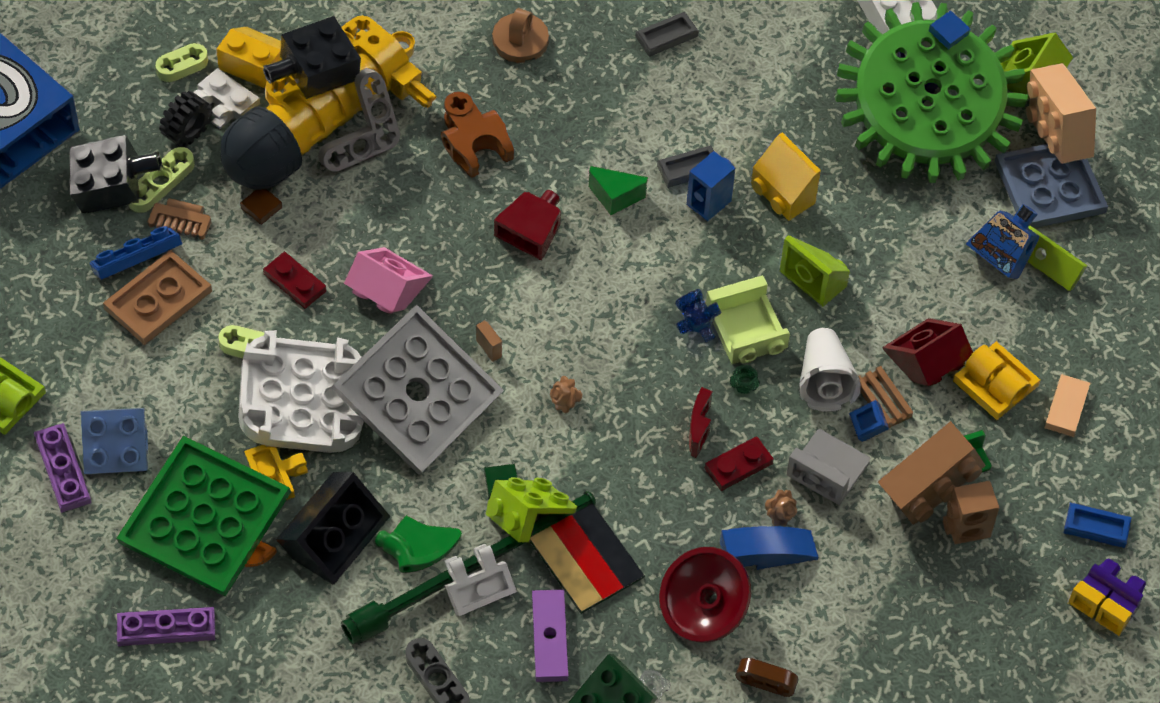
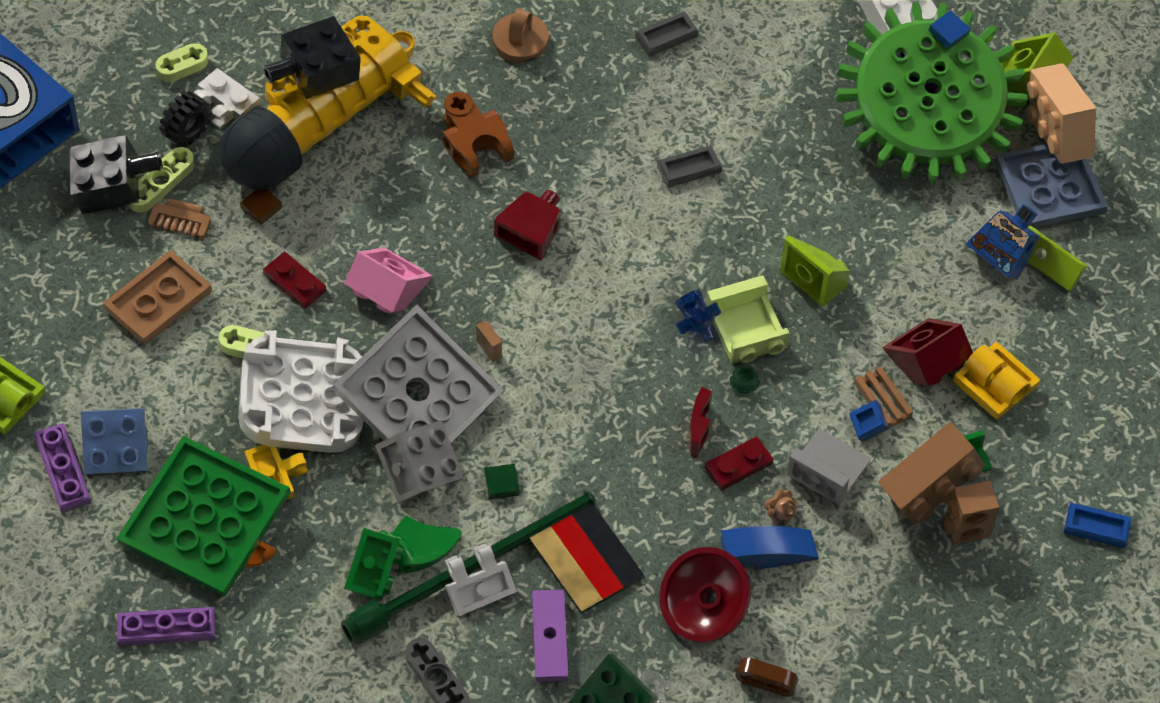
(135, 252): blue tile -> none
(246, 52): yellow slope -> none
(334, 526): black slope -> none
(371, 133): light grey beam -> none
(373, 563): none -> green bracket
(419, 460): none -> light grey bracket
(518, 501): lime bracket -> none
(565, 394): medium nougat plant -> none
(616, 189): green slope -> none
(710, 185): blue brick -> none
(786, 178): yellow slope -> none
(827, 373): white cone -> none
(1067, 405): light nougat tile -> none
(1108, 596): hips -> none

